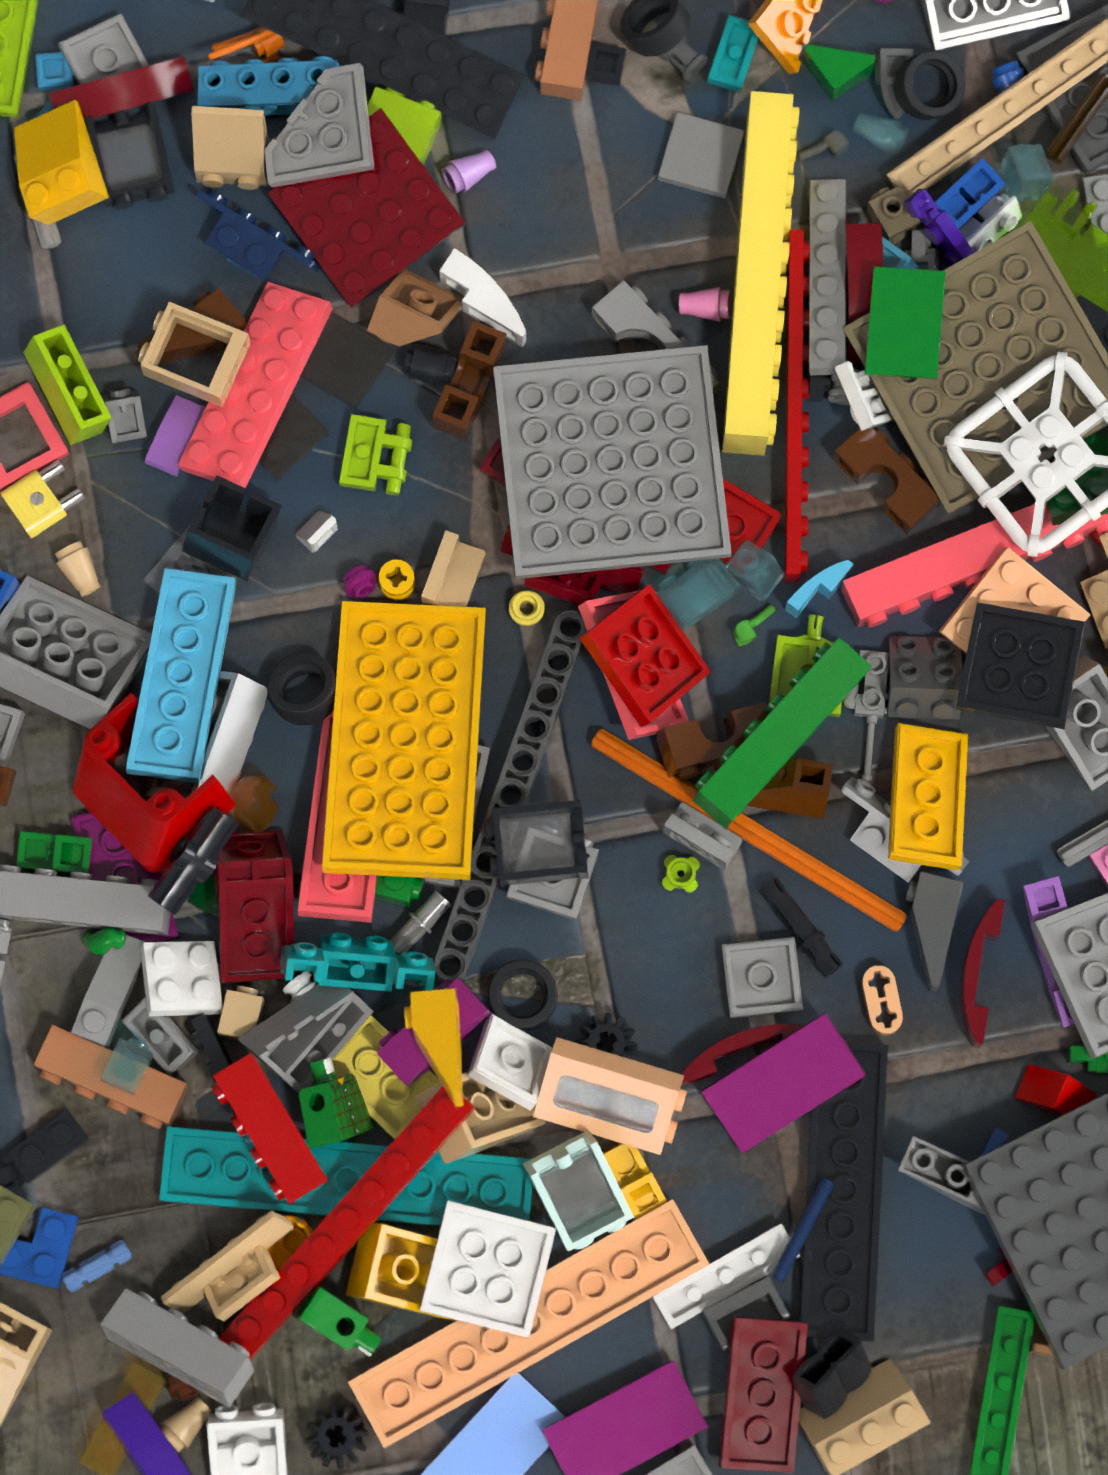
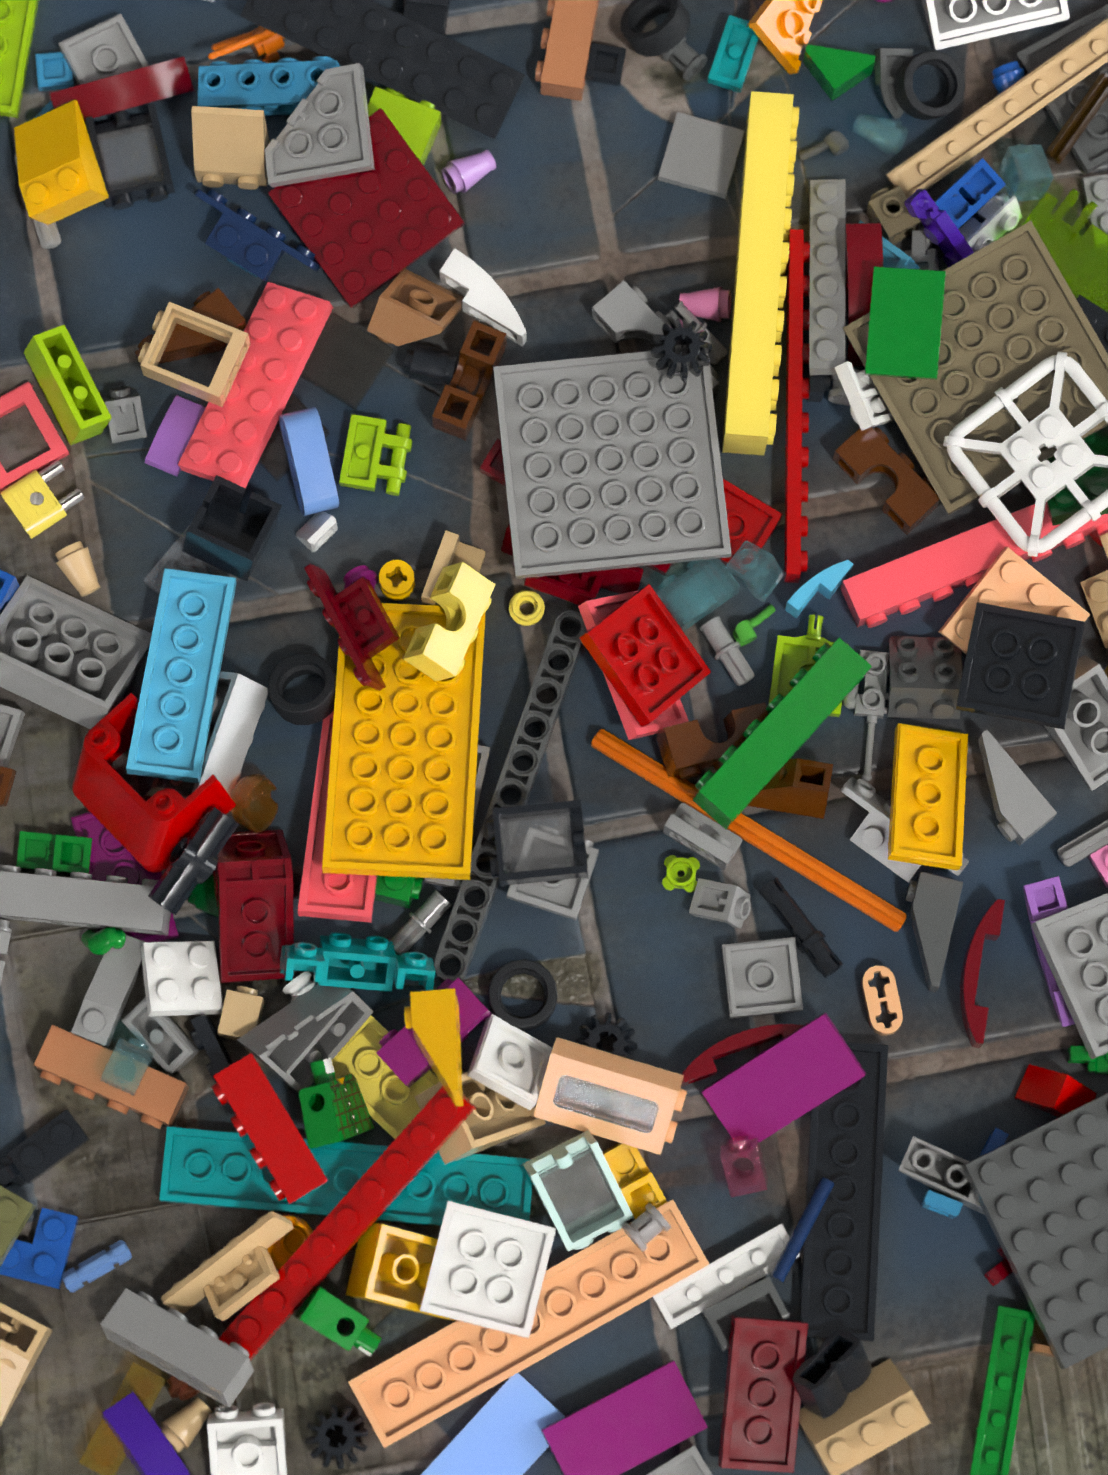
(309, 461): none -> medium blue beam
(358, 620): none -> dark red bracket
(464, 598): none -> light yellow arch
(646, 1227): none -> light grey bush
(681, 336): none -> black gear
(718, 350): none -> light grey axle
(720, 902): none -> light grey bracket
(727, 651): none -> light grey axle
(741, 1181): none -> clear pink brick
(941, 1204): none -> dark azure tile
(1014, 797): none -> light grey slope

